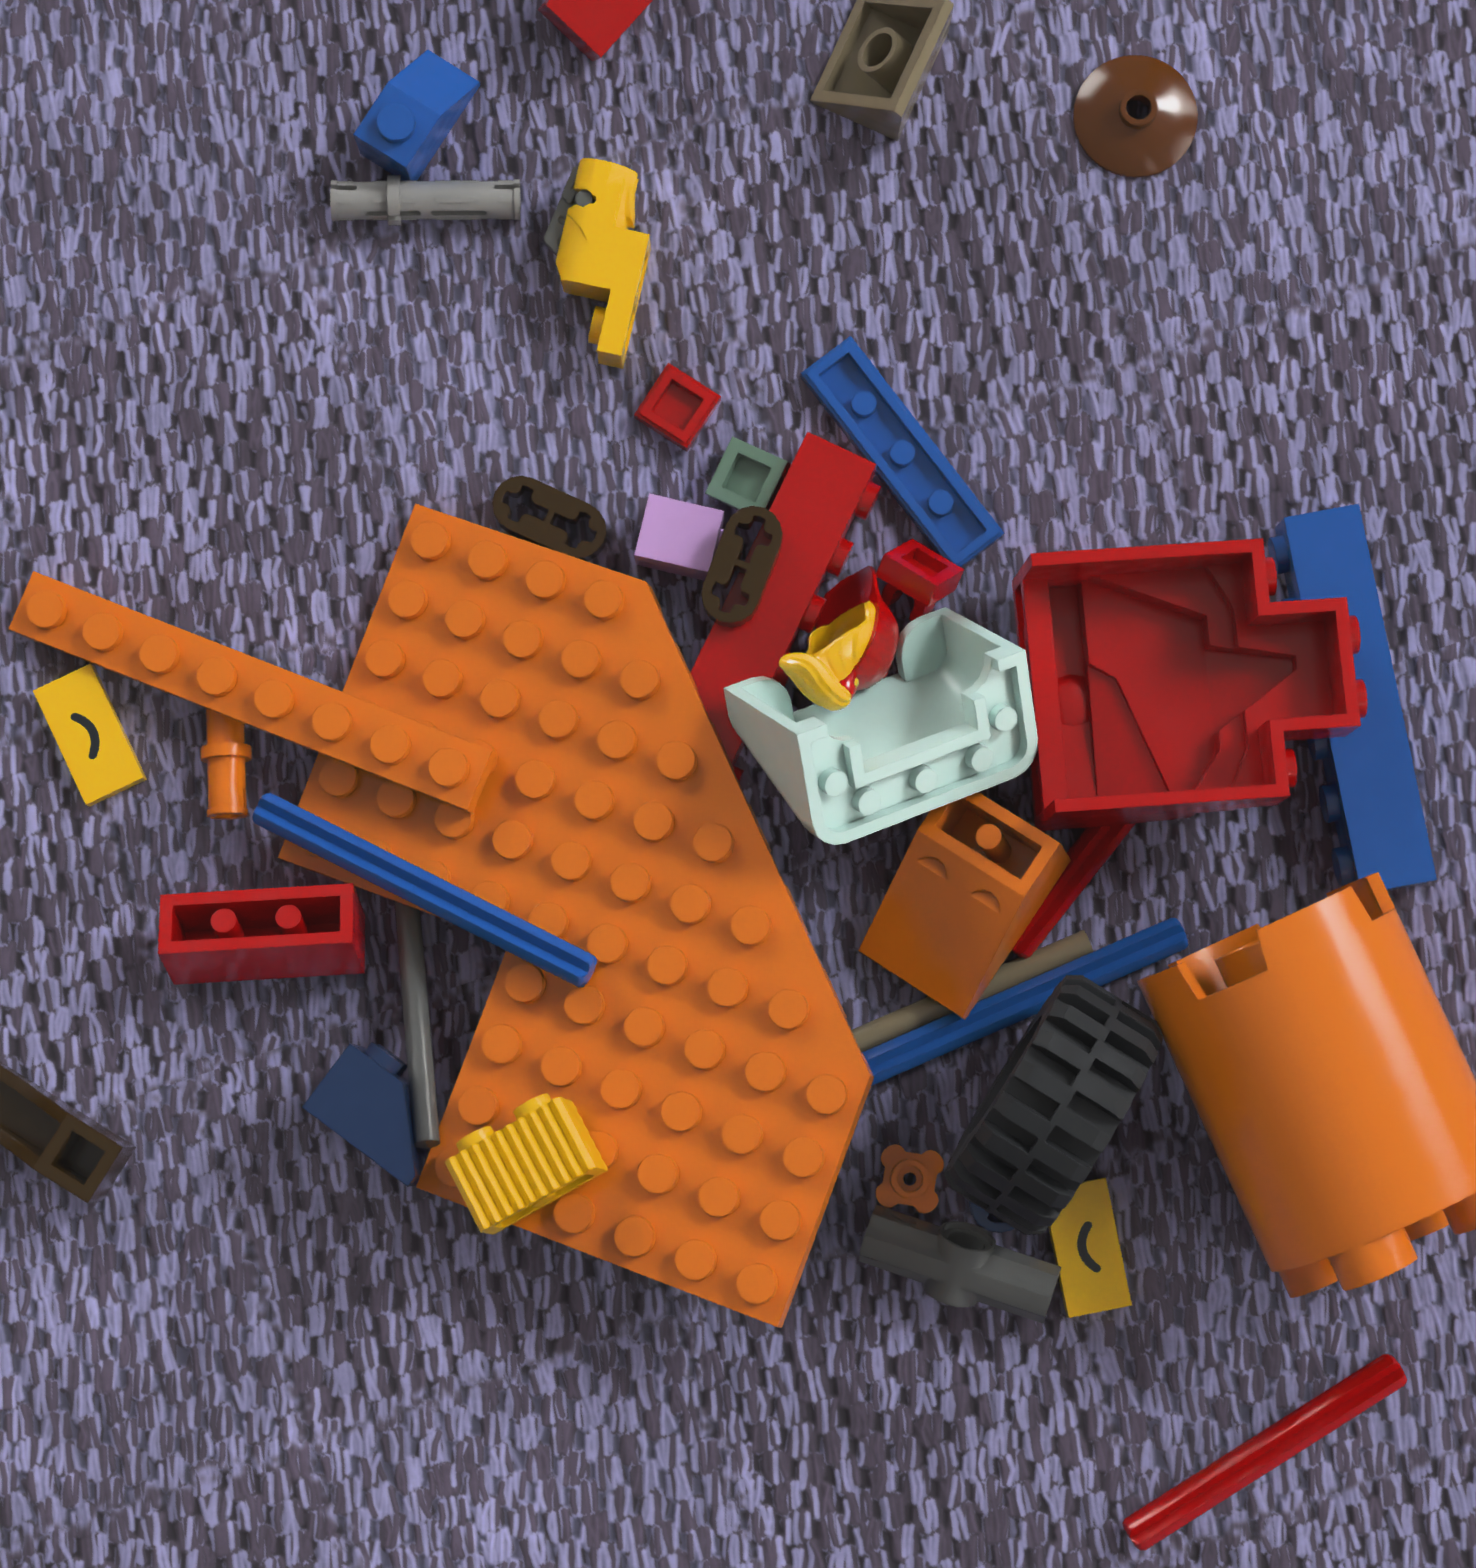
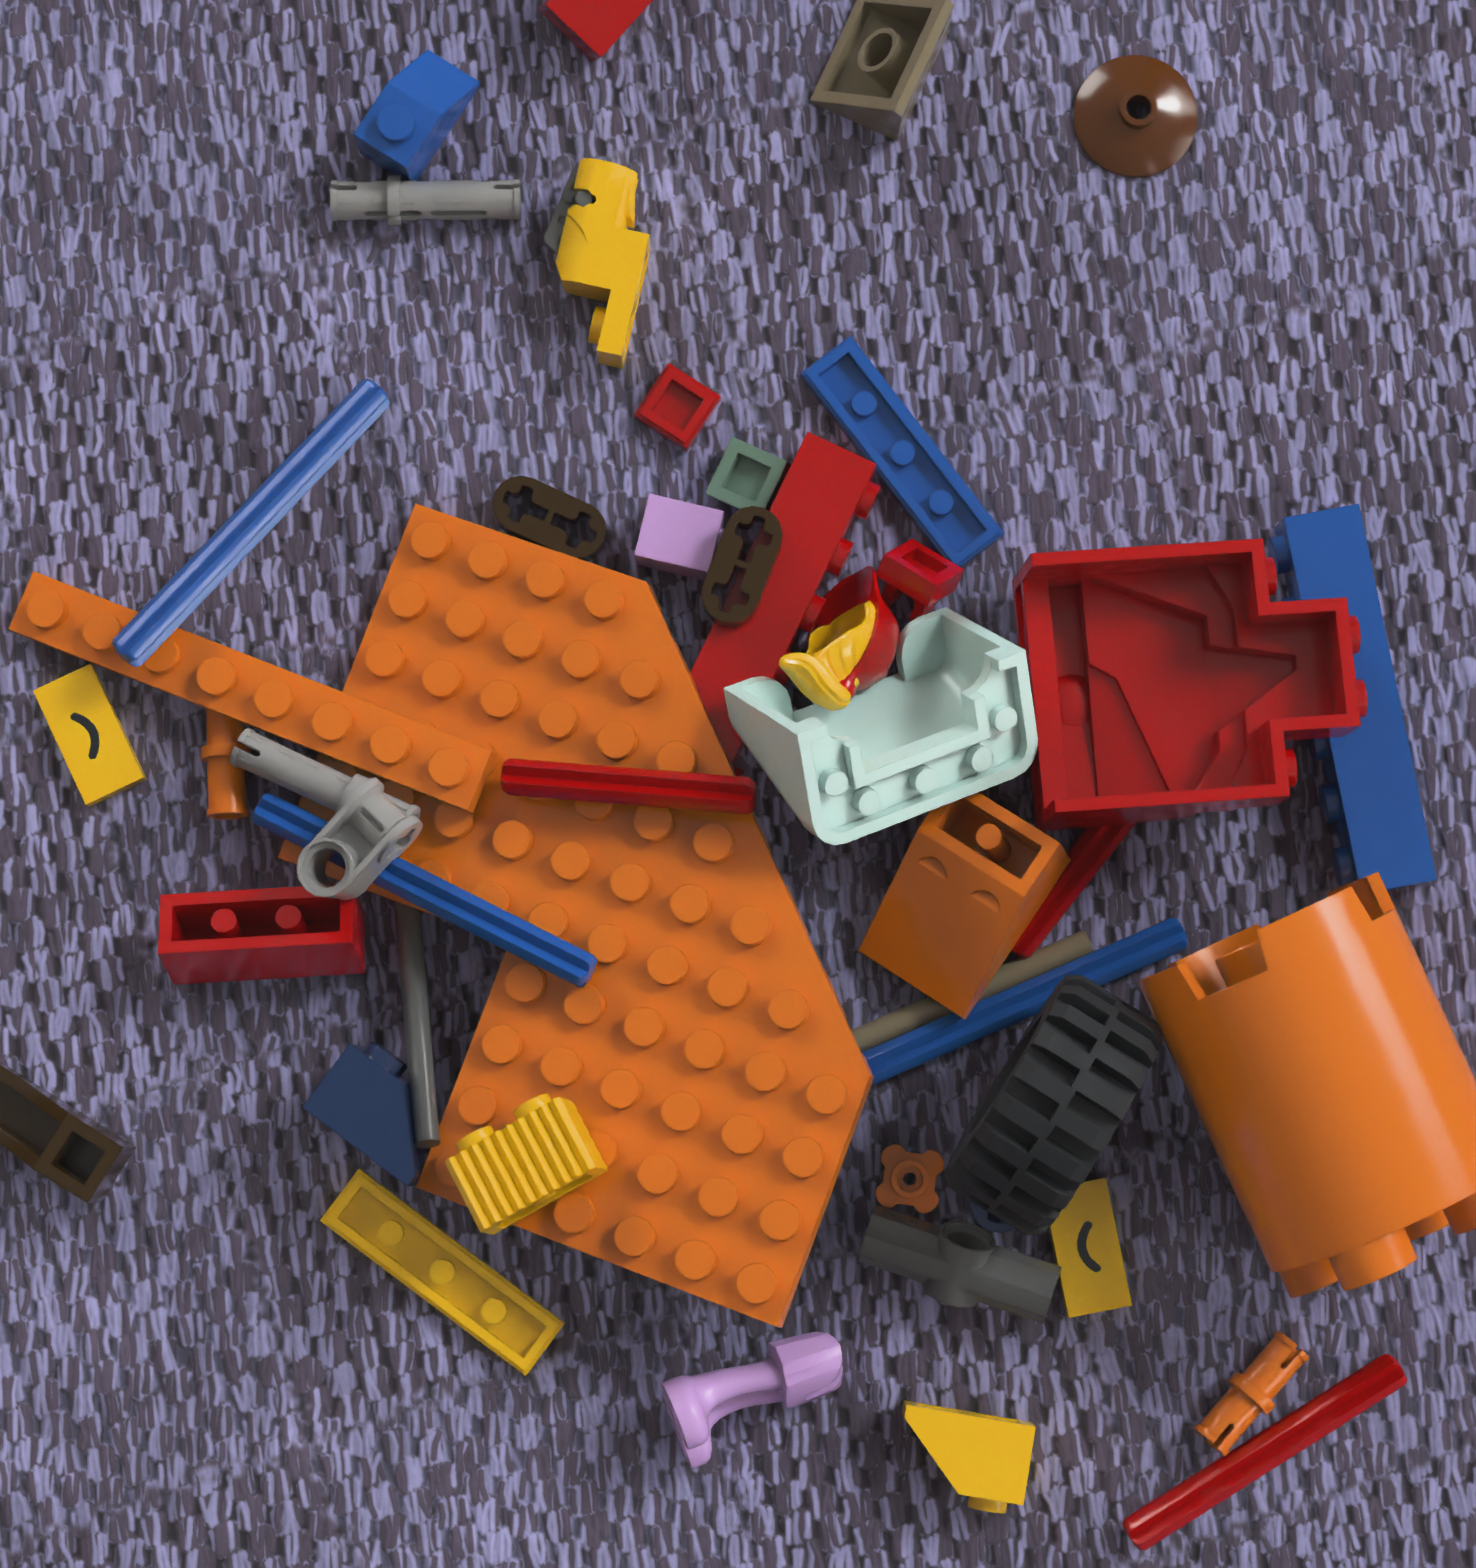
(250, 523): none -> axle
(301, 773): none -> light grey pin
(368, 836): none -> light grey piece
(442, 1271): none -> yellow tile
(628, 786): none -> red axle
(793, 1372): none -> lavender piece
(976, 1452): none -> yellow slope
(1251, 1393): none -> orange pin

